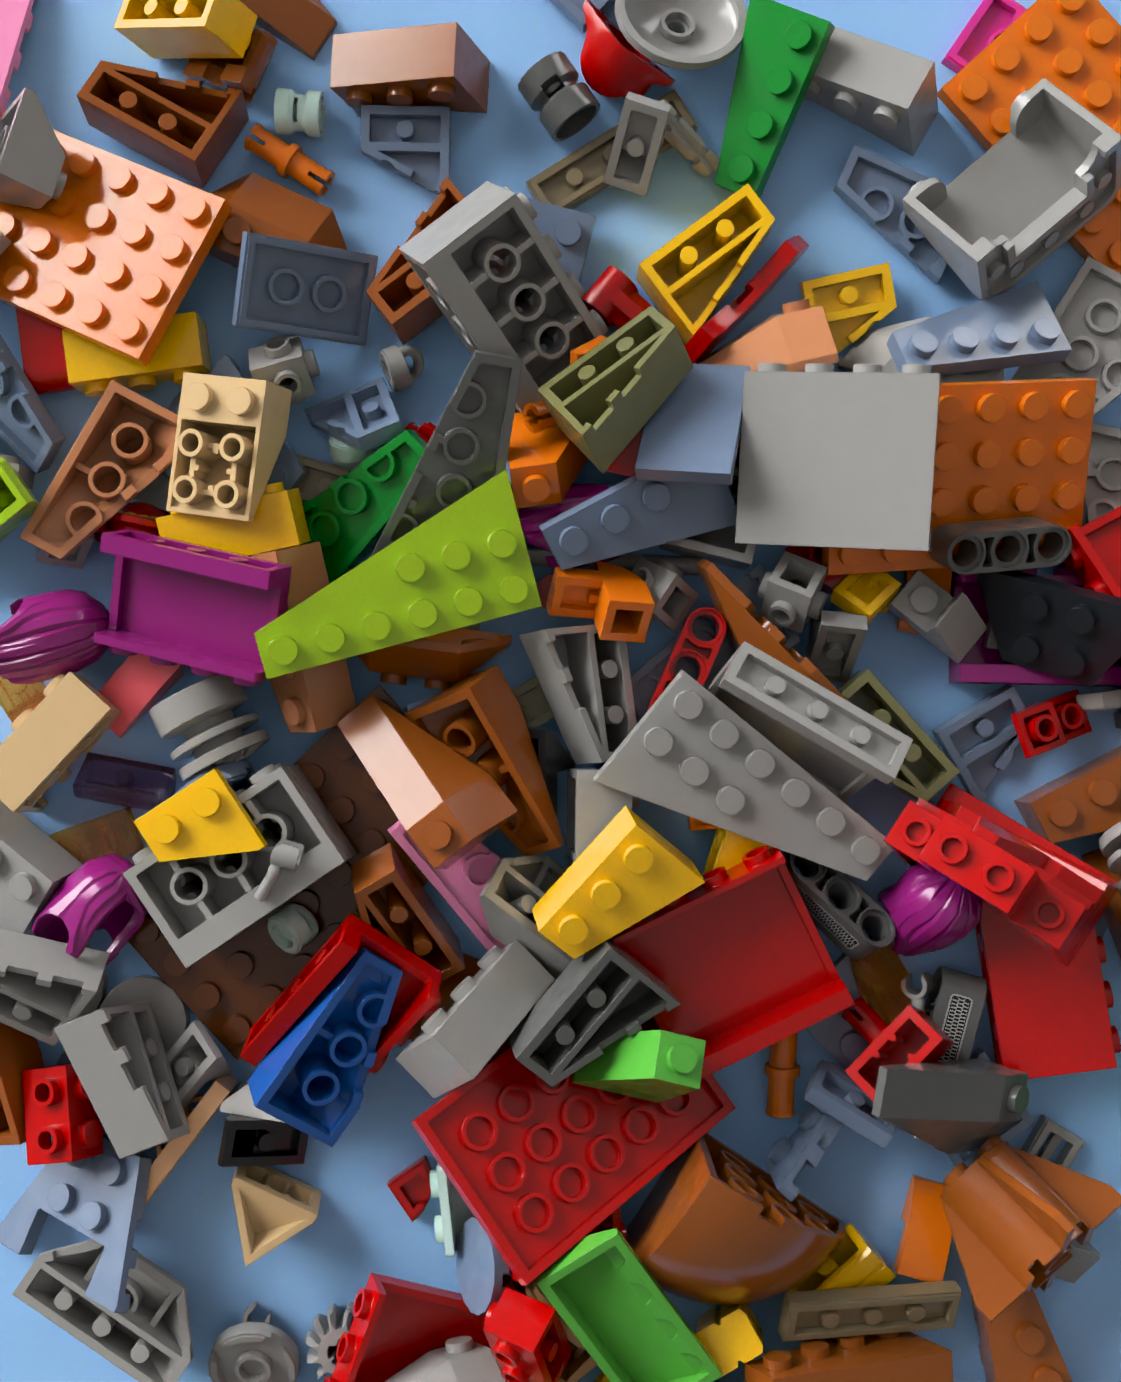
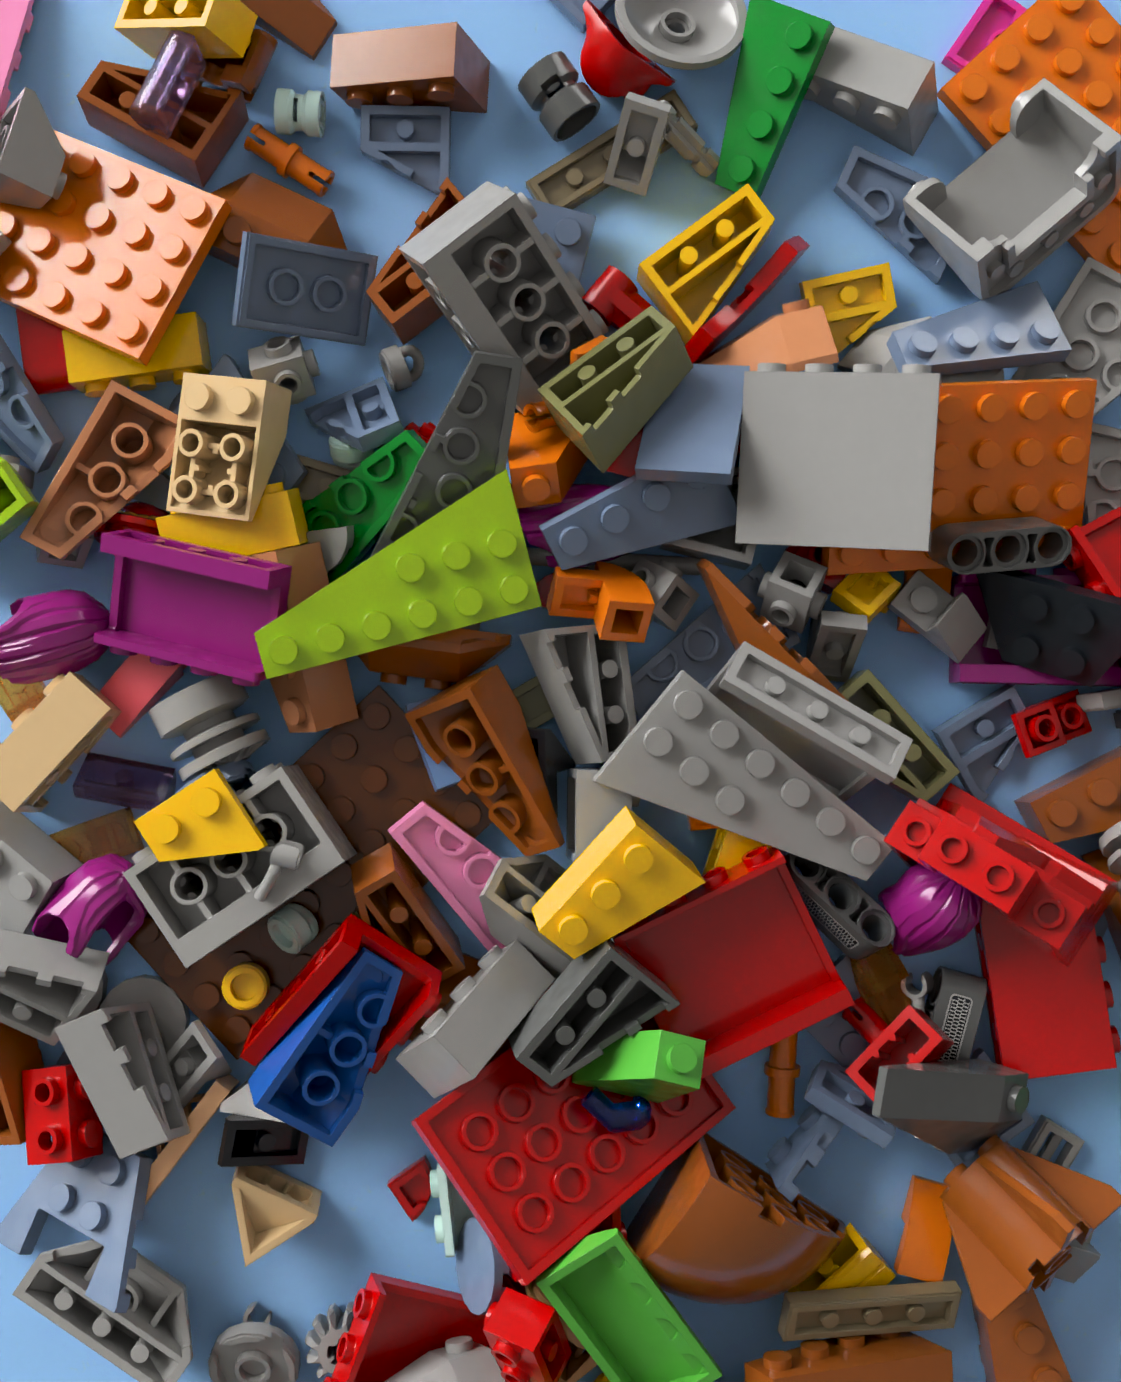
(168, 84): none -> clear purple brick
(245, 986): none -> yellow tile
(334, 544): none -> light grey tile
(431, 788): dark orange wedge -> none
(618, 1116): none -> clear blue arm
(690, 647): red beam -> none
(730, 1335): yellow brick -> none

